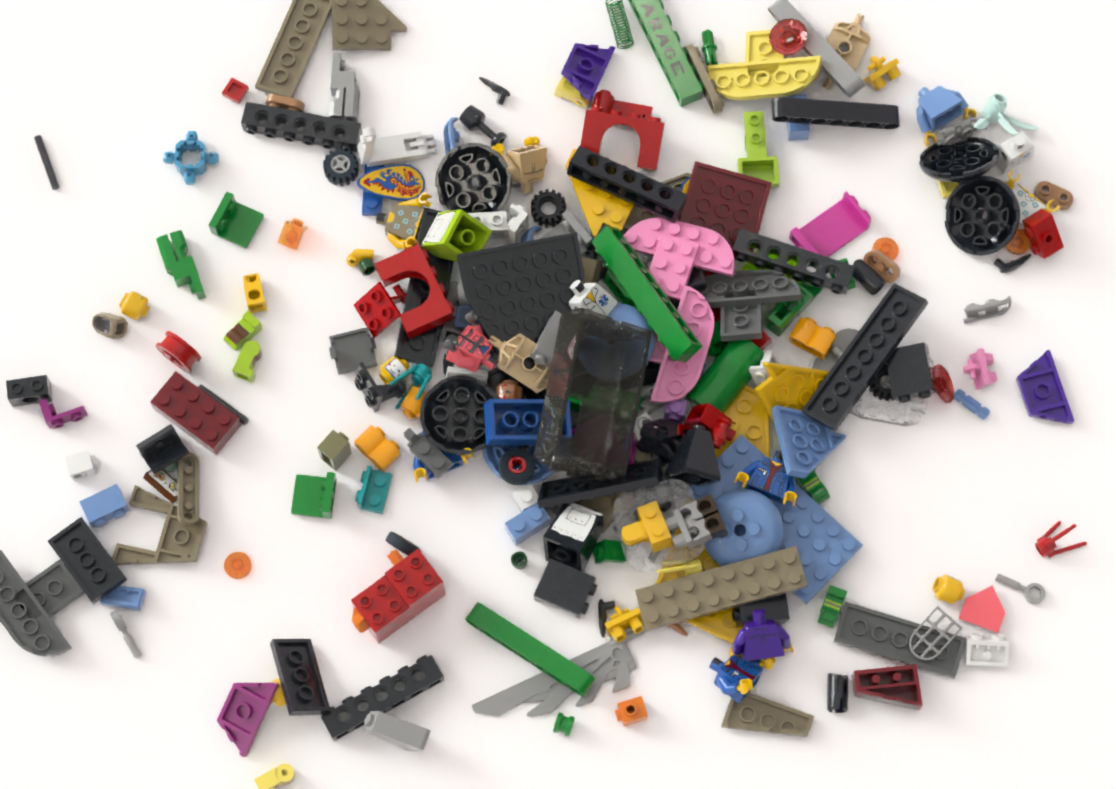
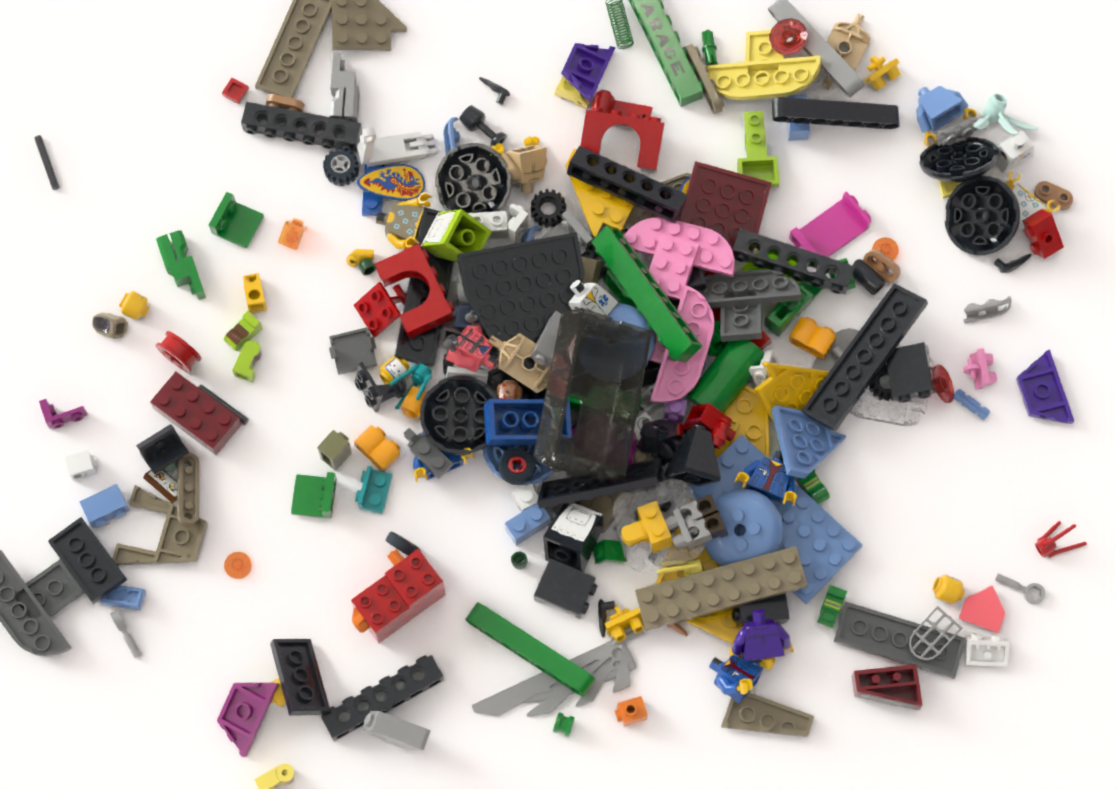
(28, 390): black brick -> none
(191, 144): dark azure piece -> none
(837, 692): black arm -> none
(1019, 243): clear orange piece -> none

